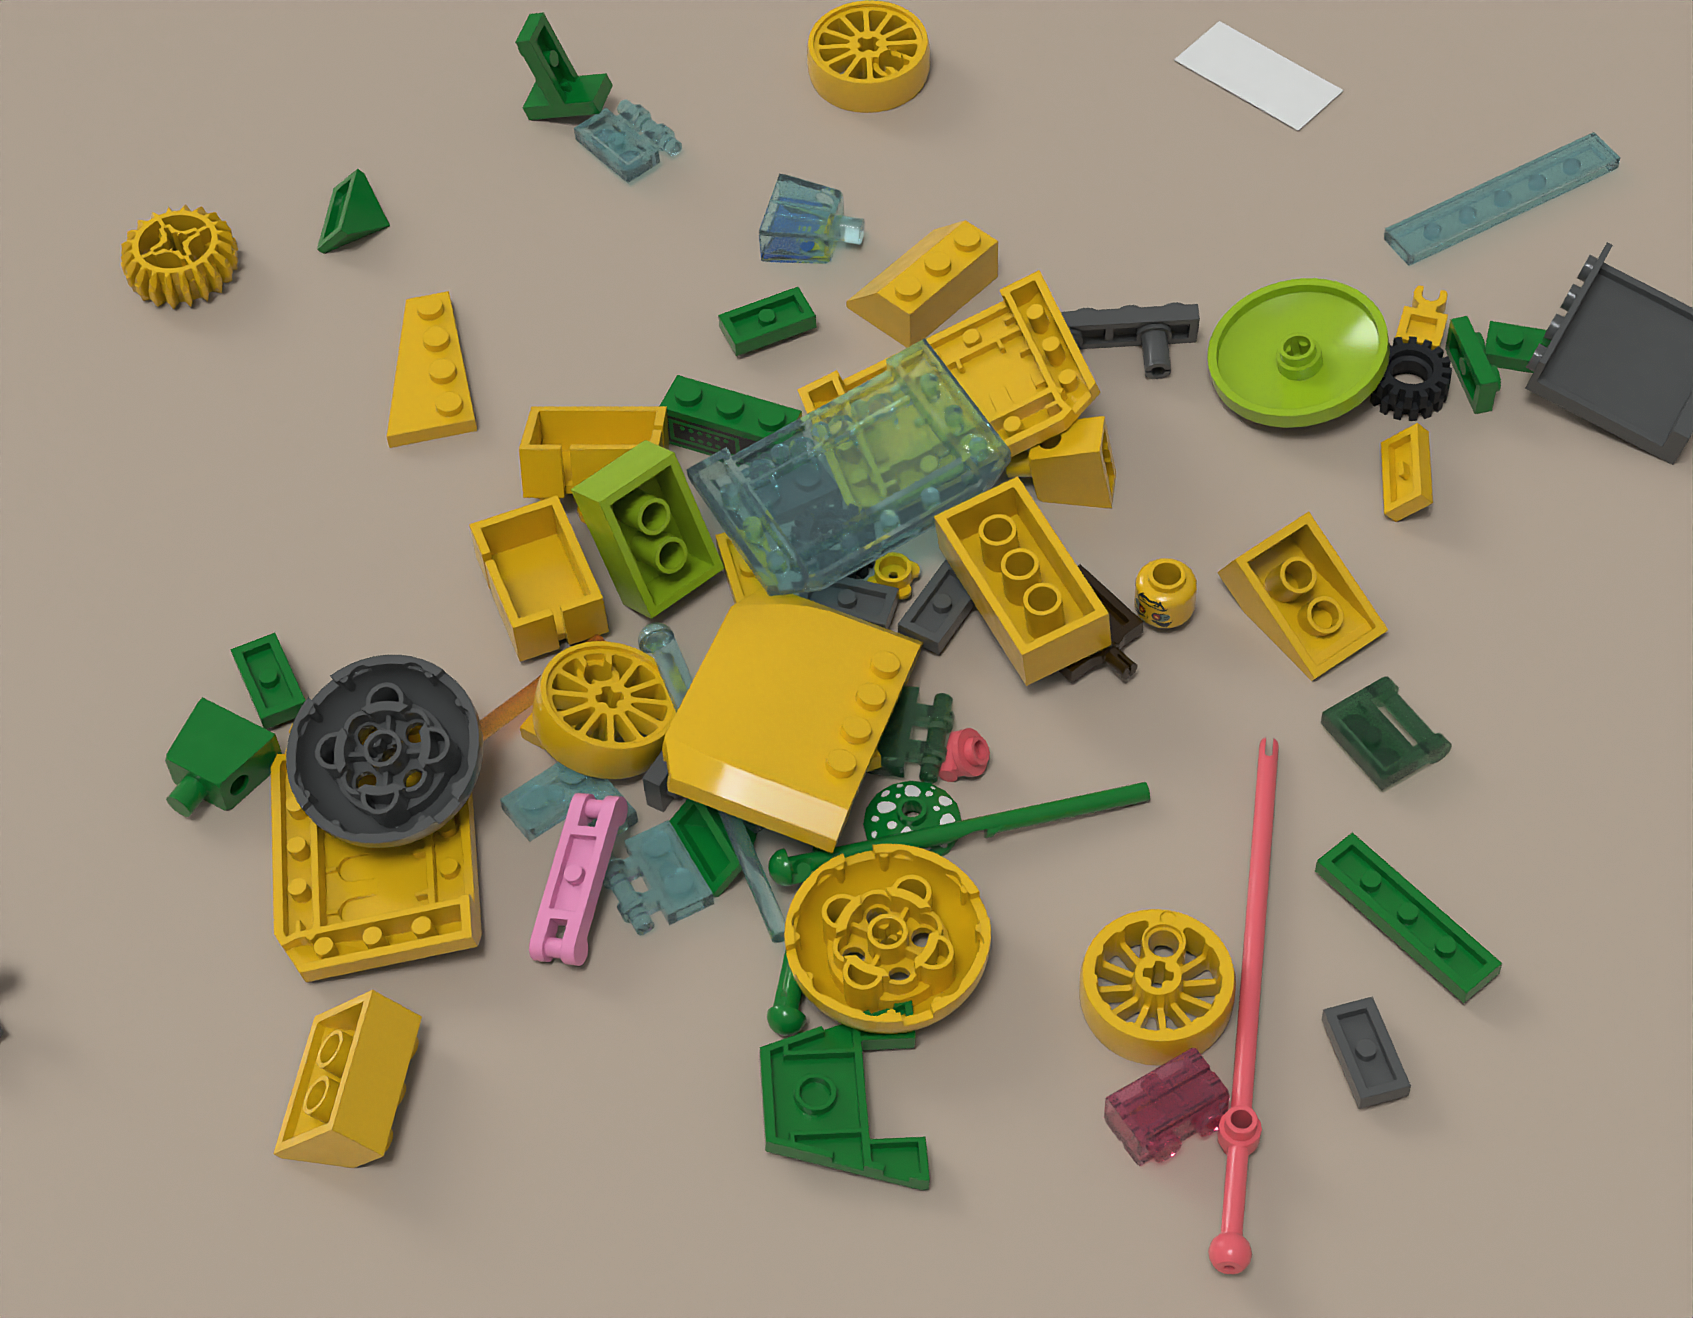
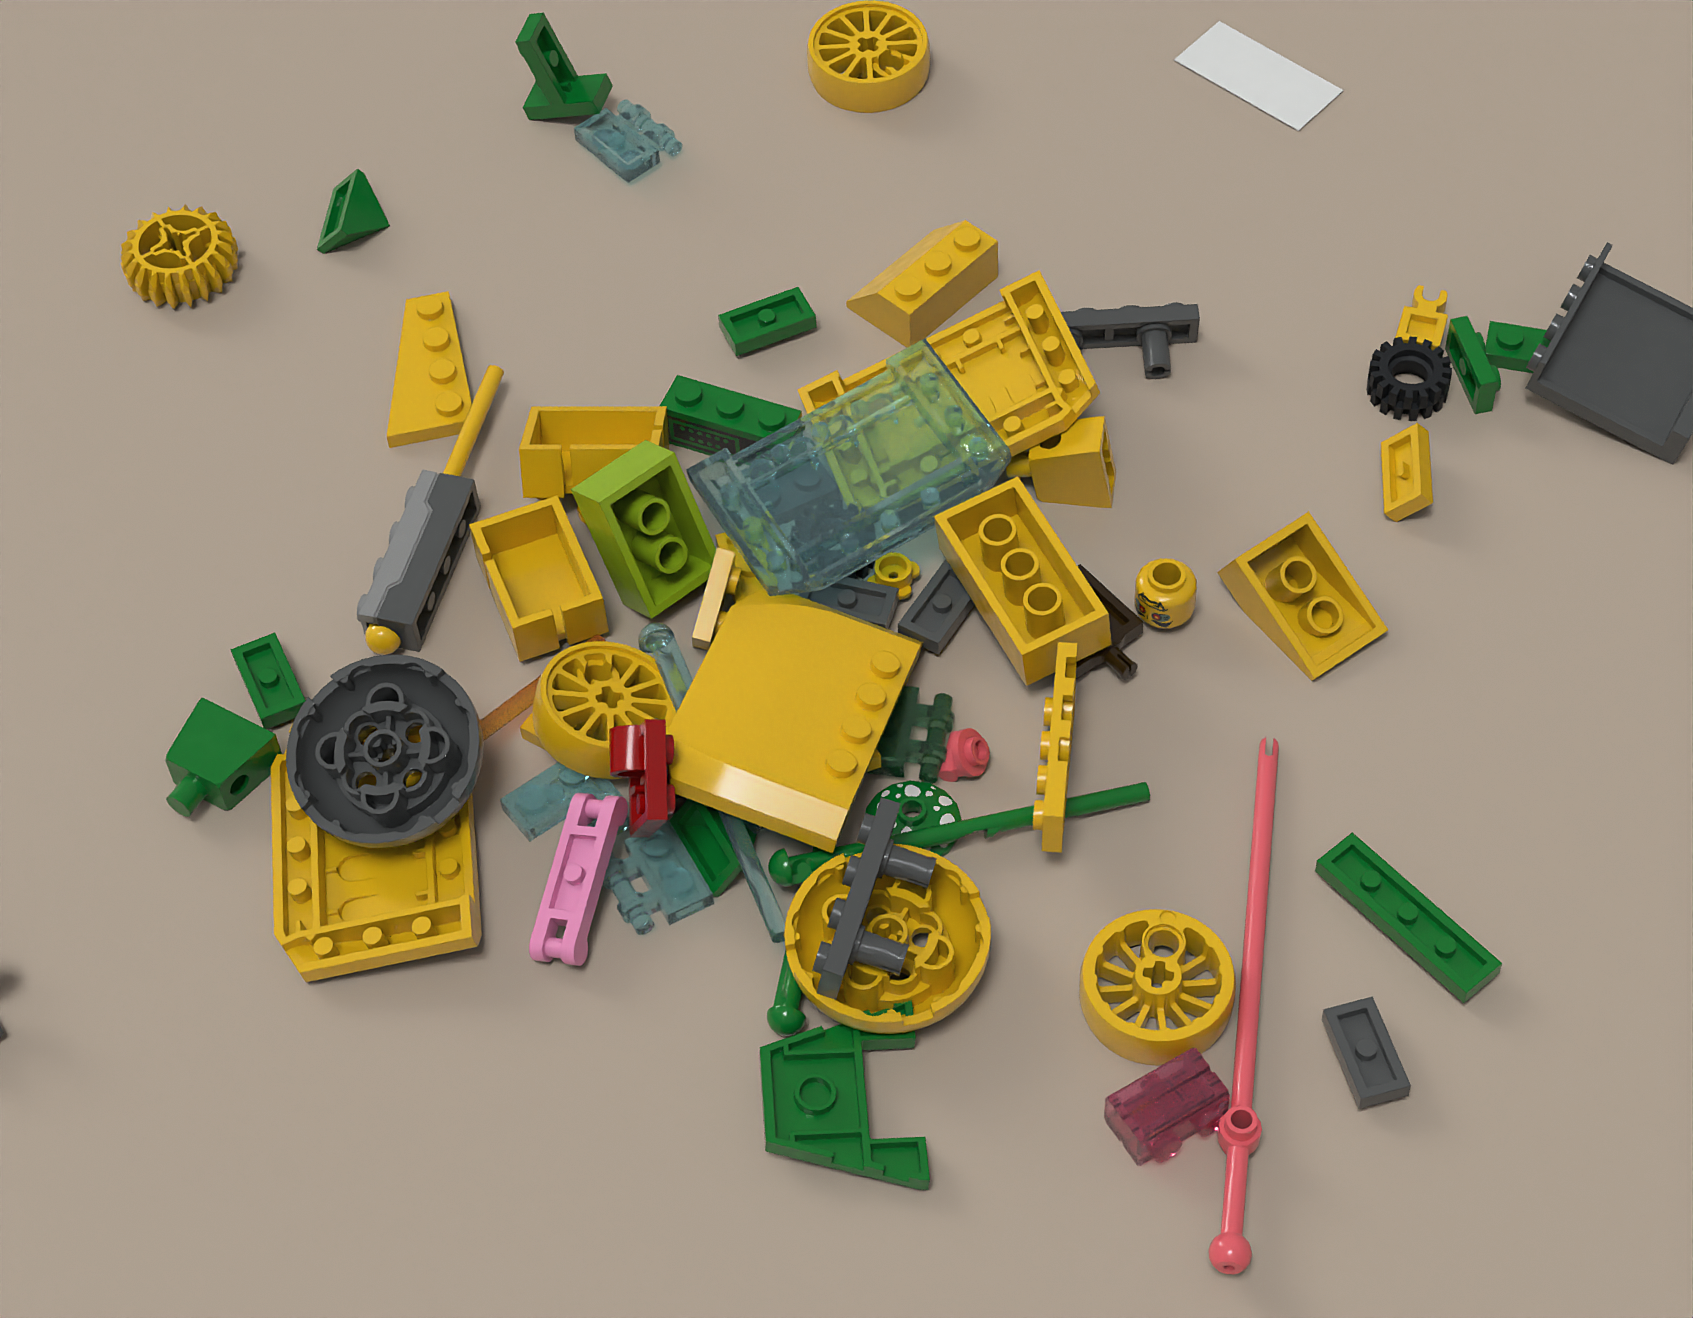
(349, 1083): yellow slope -> none
(426, 542): none -> piece
(643, 757): none -> red plate
(722, 580): none -> yellow plate
(805, 223): clear light blue torso -> none
(850, 939): none -> dark grey plate
(1056, 748): none -> yellow wing
(1298, 352): lime dish -> none
(1375, 741): clear green plate -> none
(1501, 198): clear light blue tile -> none

